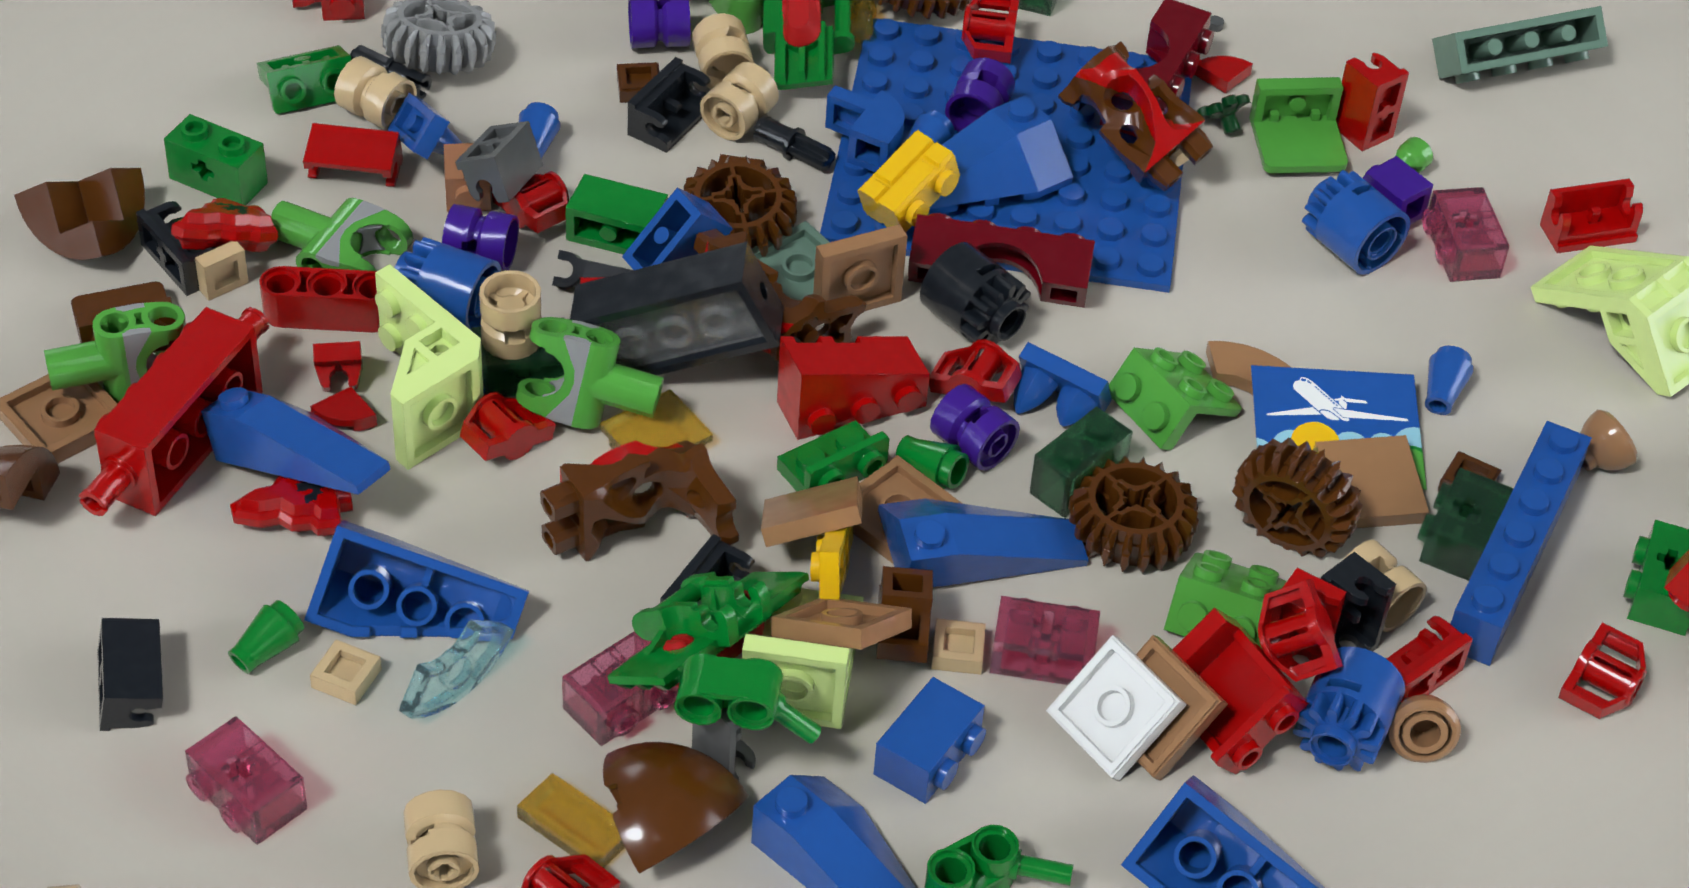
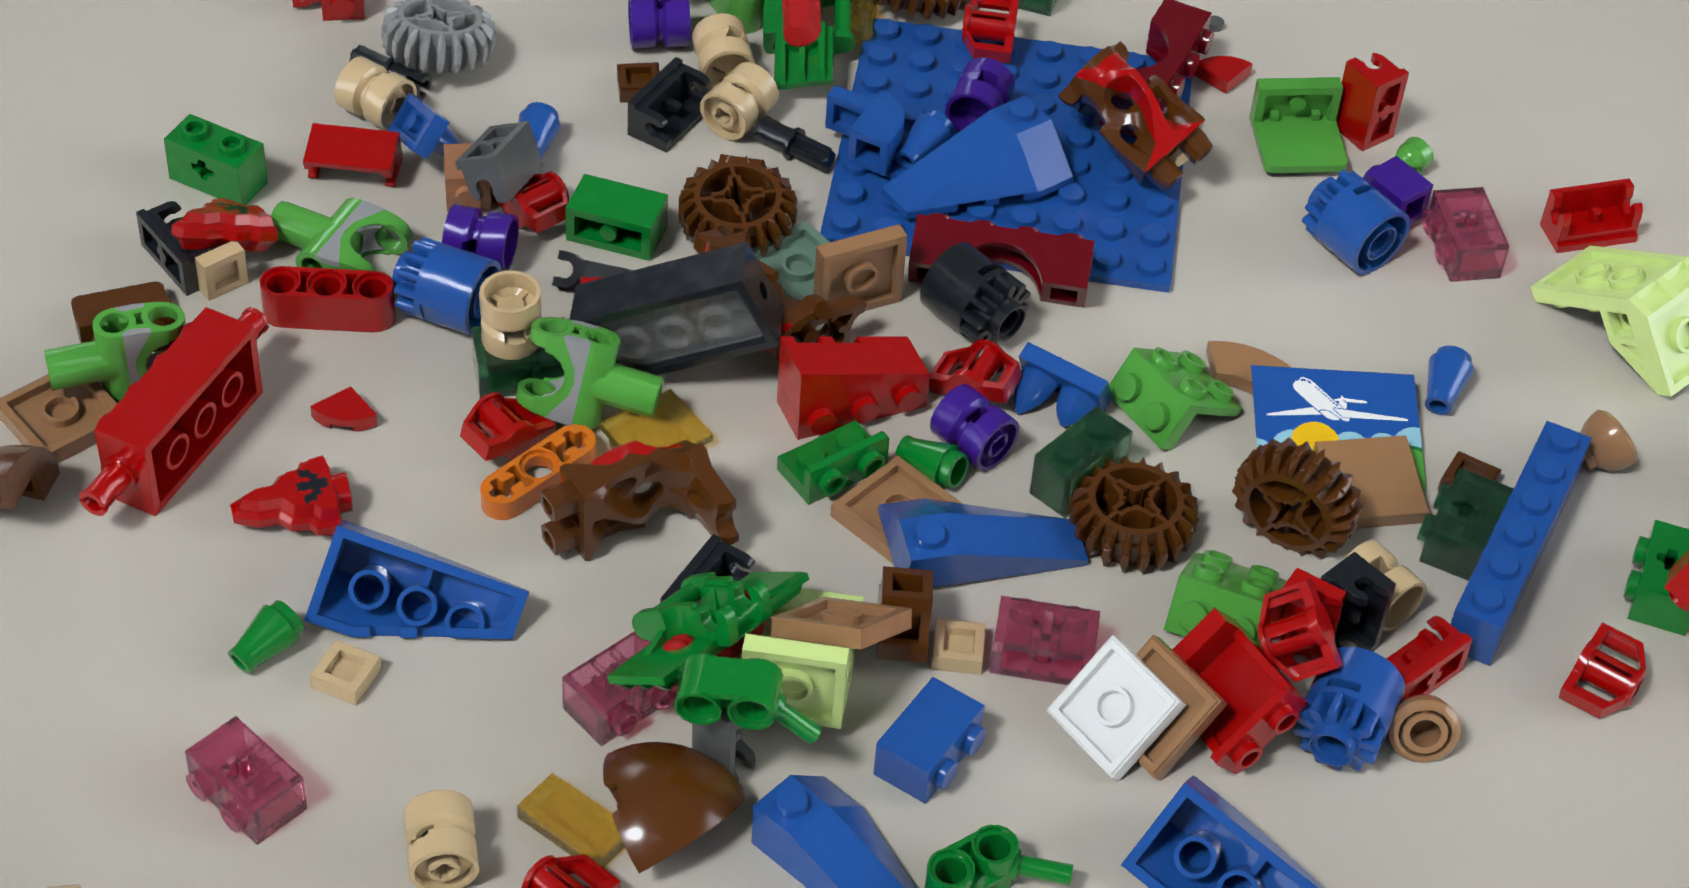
(86, 215): reddish brown brick -> none
(129, 672): black hinge -> none
(288, 442): blue wedge -> none
(303, 78): green bracket -> none
(338, 357): red tile -> none
(437, 368): yellowish green bracket -> none
(457, 671): clear light blue tile -> none
(527, 489): none -> orange beam
(674, 230): blue brick -> none
(812, 511): medium nougat tile -> none
(831, 562): yellow hinge -> none
(910, 182): yellow brick -> none
(1226, 111): dark green plant -> none
(1520, 42): sand green brick -> none

